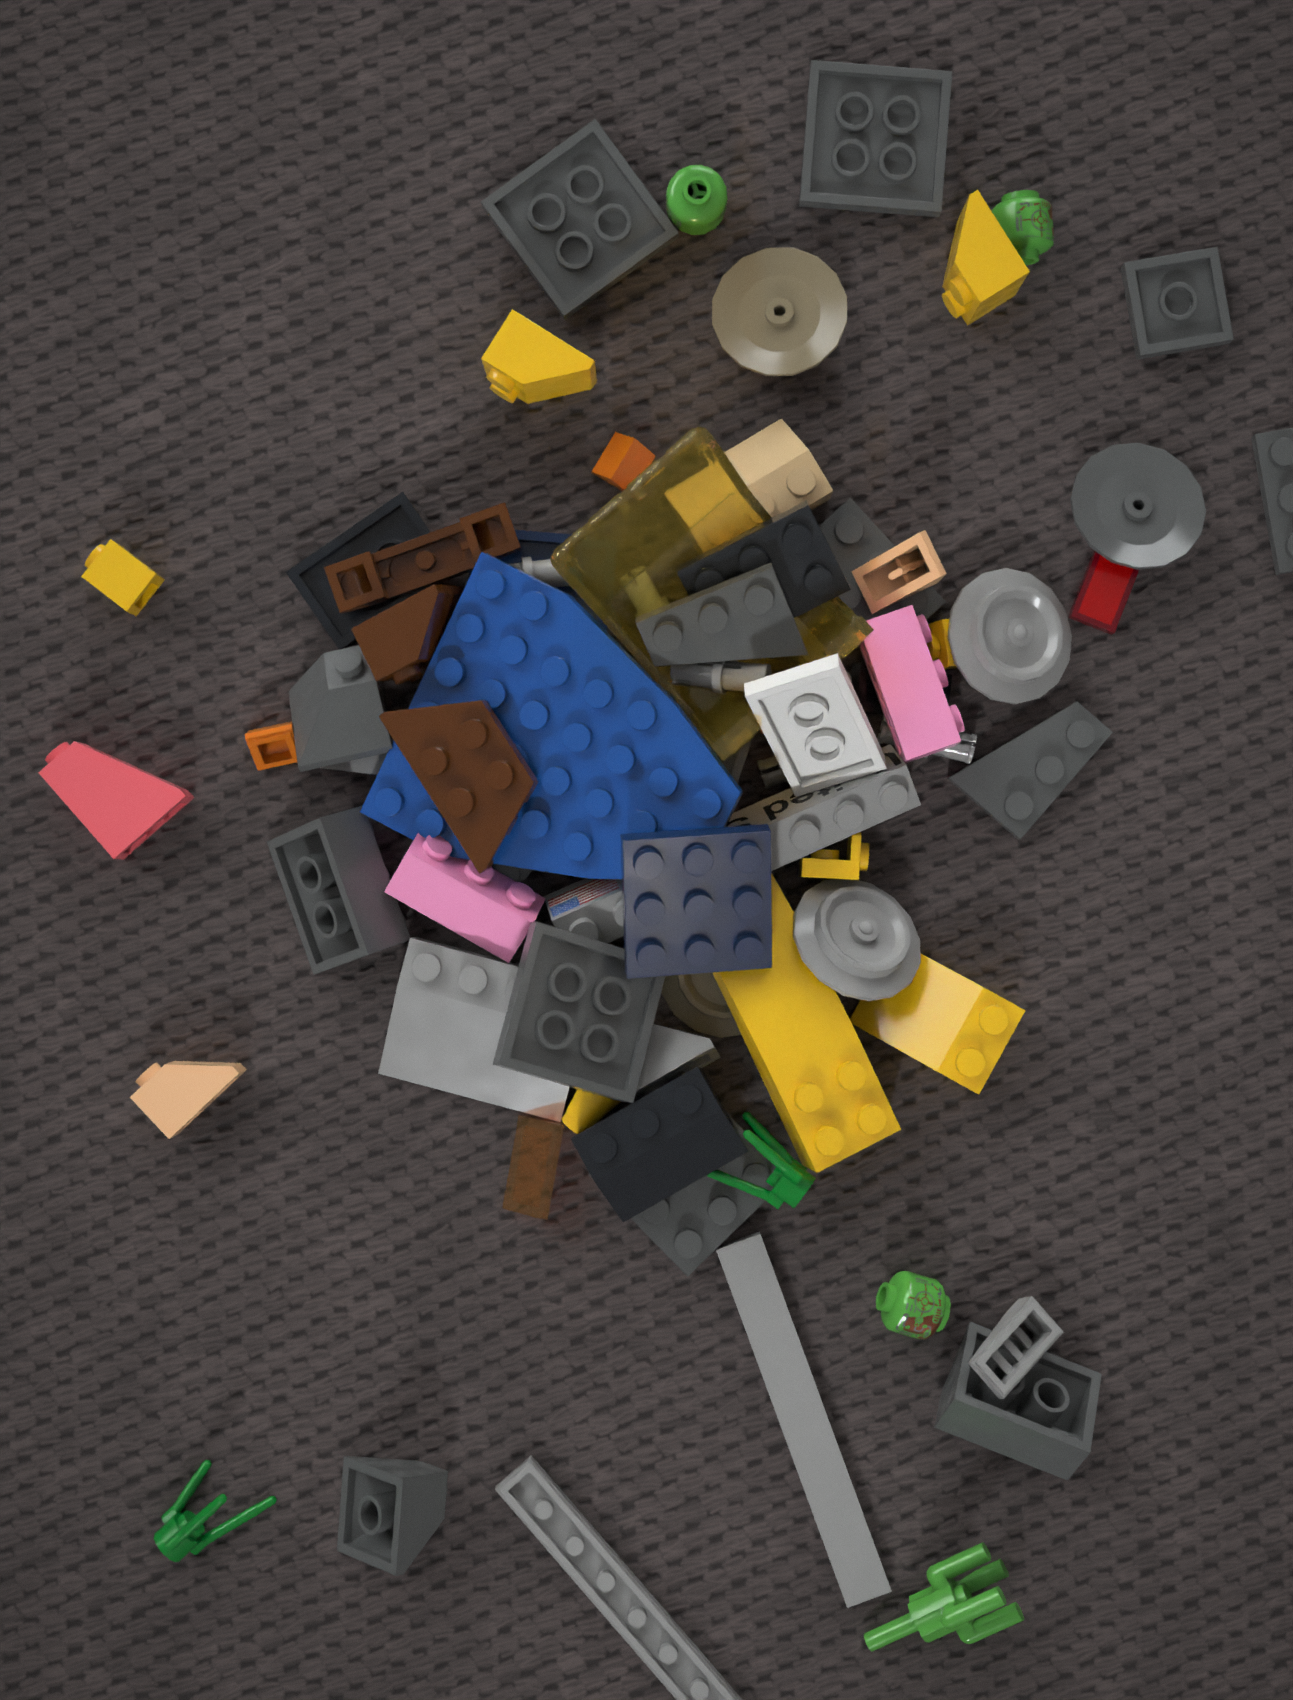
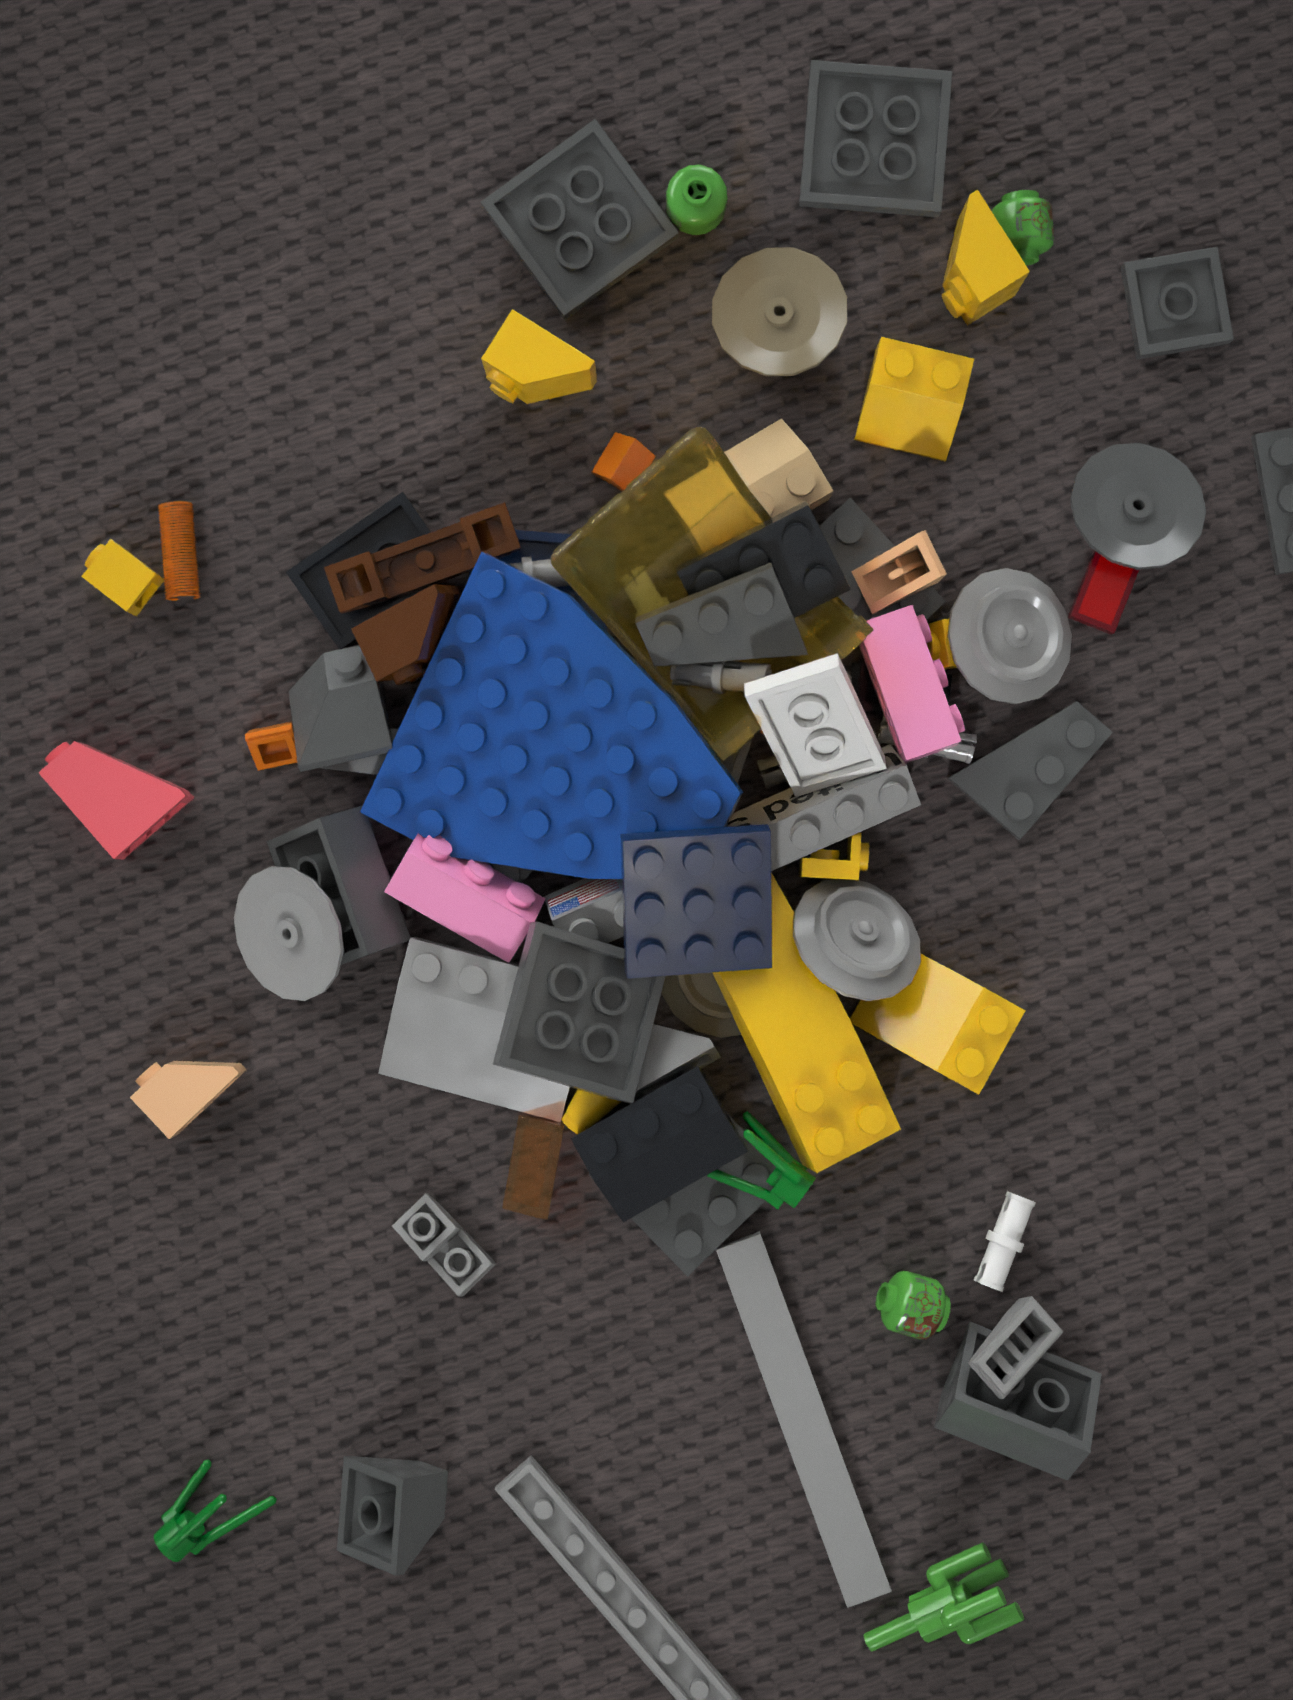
(185, 512): none -> orange piece
(288, 933): none -> light grey piece
(444, 1244): none -> light grey slope
(466, 770): reddish brown wing -> none
(913, 398): none -> yellow slope
(1004, 1241): none -> white pin

